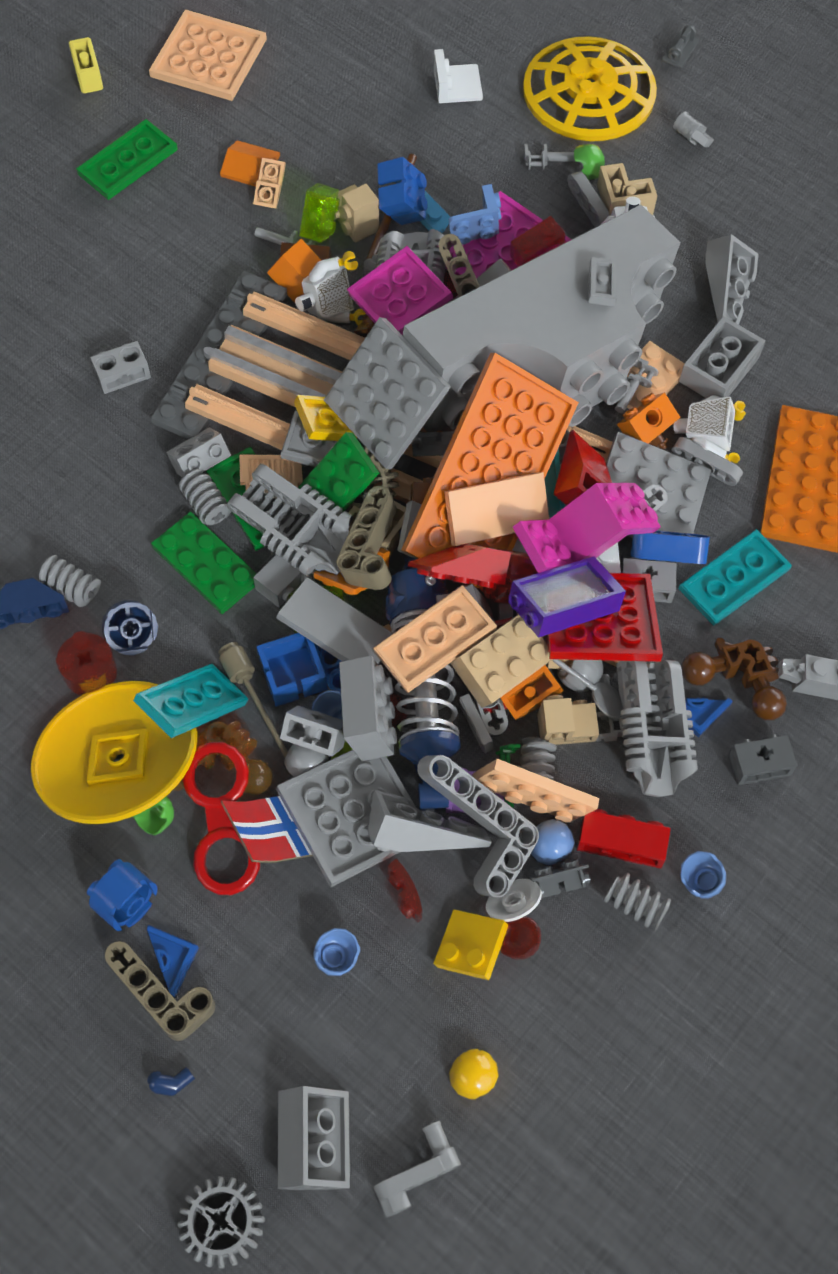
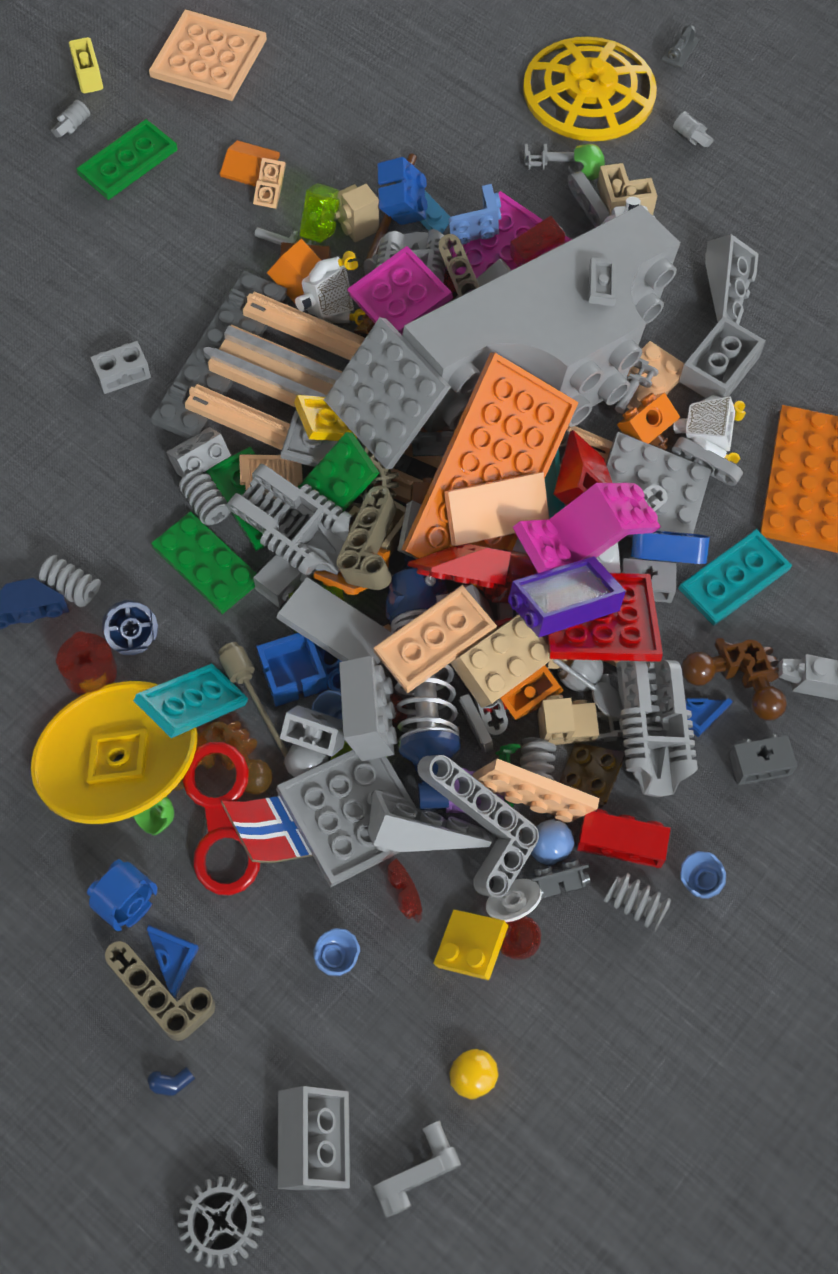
(71, 119): none -> light grey hinge
(456, 82): white bracket -> none
(592, 770): none -> dark brown hinge

